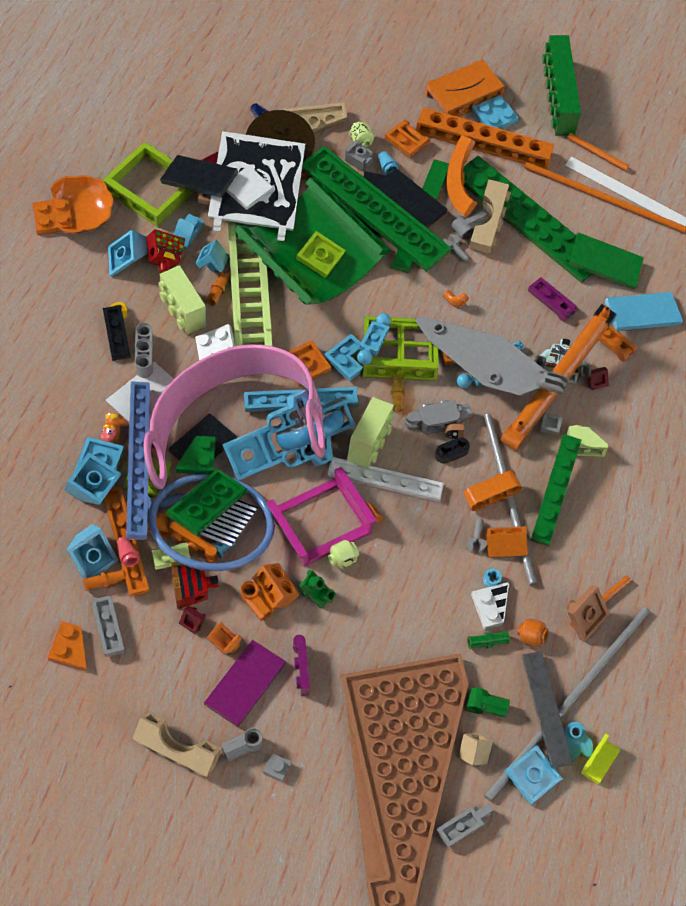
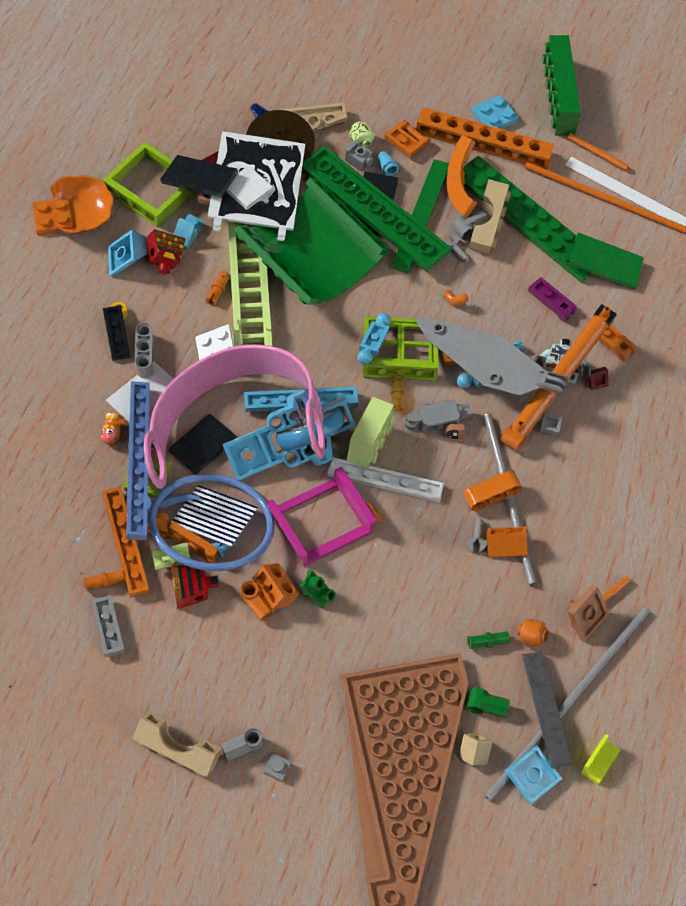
(68, 647): orange wing -> none
(91, 552): medium azure slope -> none
(92, 480): medium azure slope -> none
(105, 451): medium azure plate -> none
(128, 554): coral cone -> none
(182, 300): yellowish green brick -> none
(192, 619): dark red tile -> none
(198, 457): green wing -> none
(206, 502): green tile -> none
(213, 257): medium azure panel -> none
(224, 639): orange bracket -> none
(245, 683): magenta tile -> none
(301, 664): magenta plate -> none
(313, 359): orange plate -> none
(320, 254): lime plate -> none
(342, 357): medium azure plate -> none
(343, 554): yellowish green head -> none
(411, 198): black tile -> none
(452, 450): black beam -> none
(464, 825): light grey hinge -> none
(465, 88): orange panel -> none
(487, 576): medium azure bush -> none
(491, 604): white wing -> none
(556, 490): green plate -> none
(580, 743): medium azure plate -> none
(591, 443): yellowish green slope -> none
(644, 311): medium azure tile -> none

